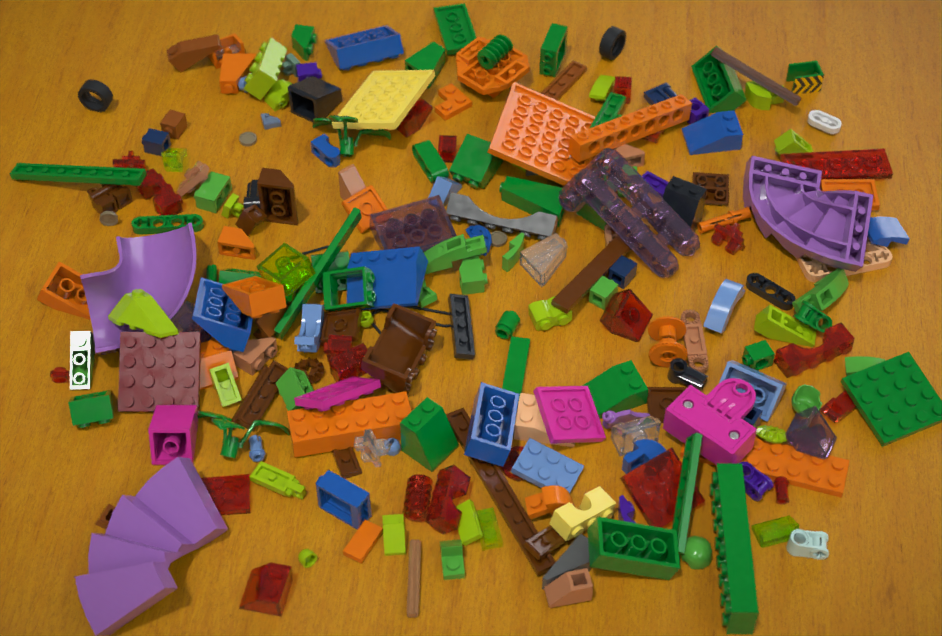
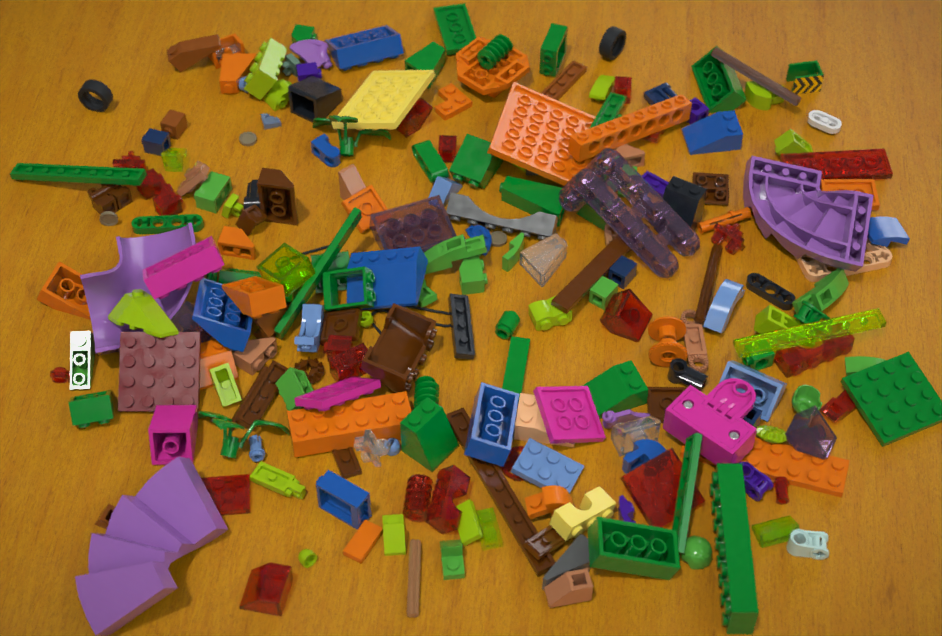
(183, 268): none -> dark pink slope
(312, 51): none -> medium lavender arm
(425, 387): none -> green piece
(708, 283): none -> reddish brown axle
(809, 333): none -> clear neon green tile

